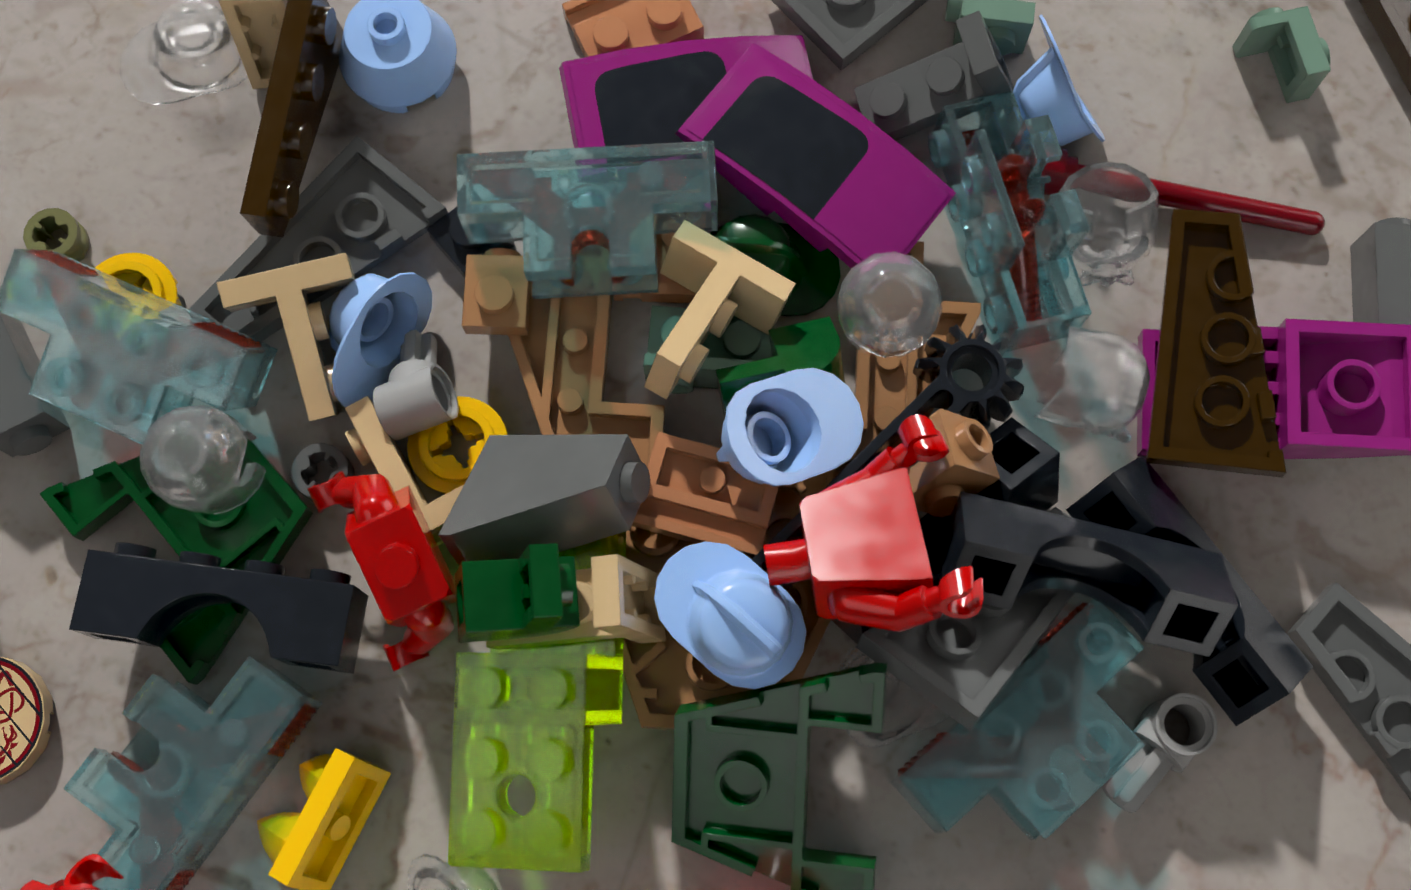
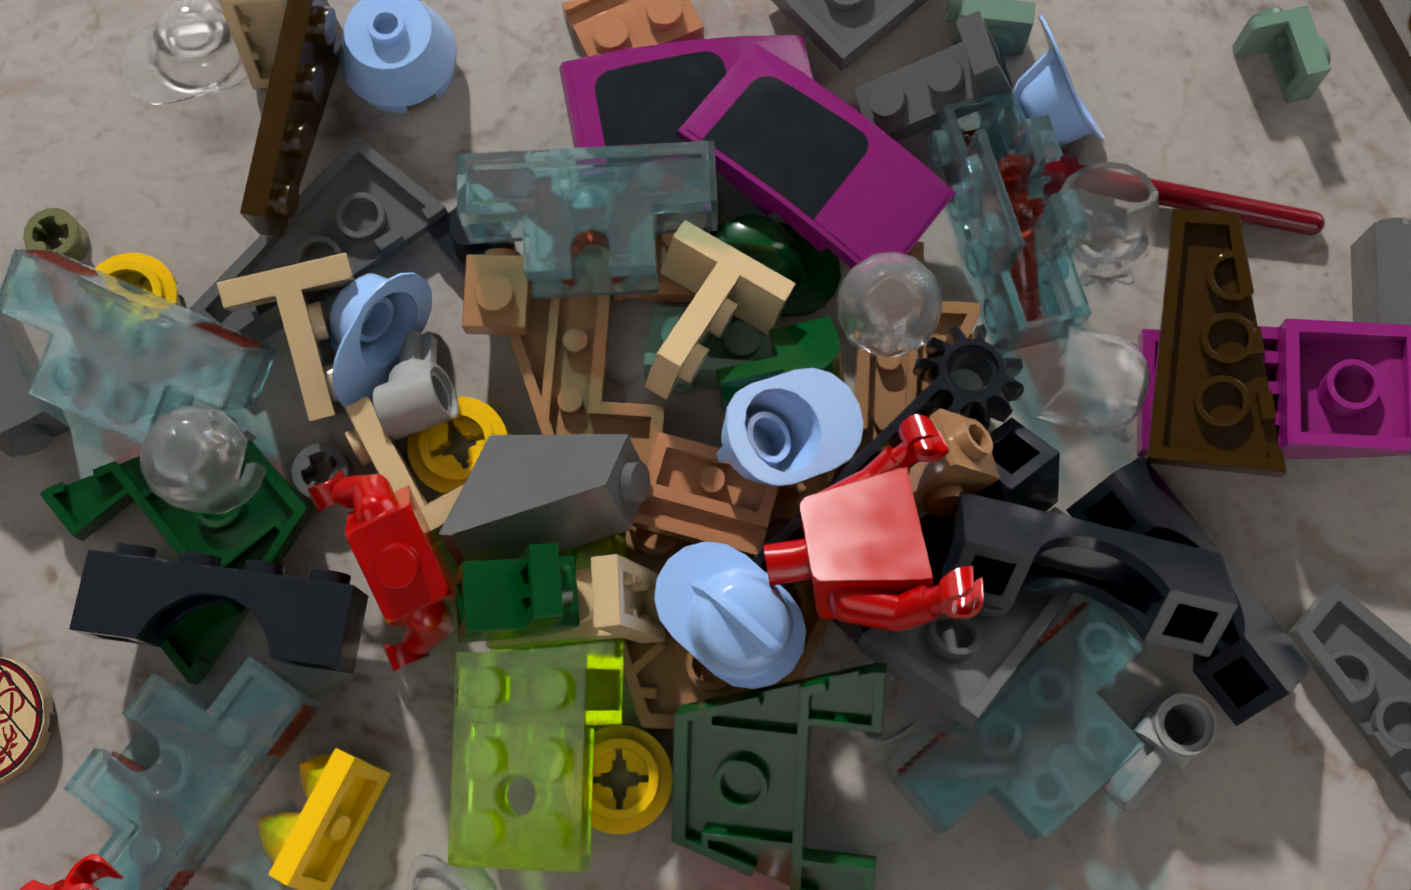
(642, 802): none -> yellow gear

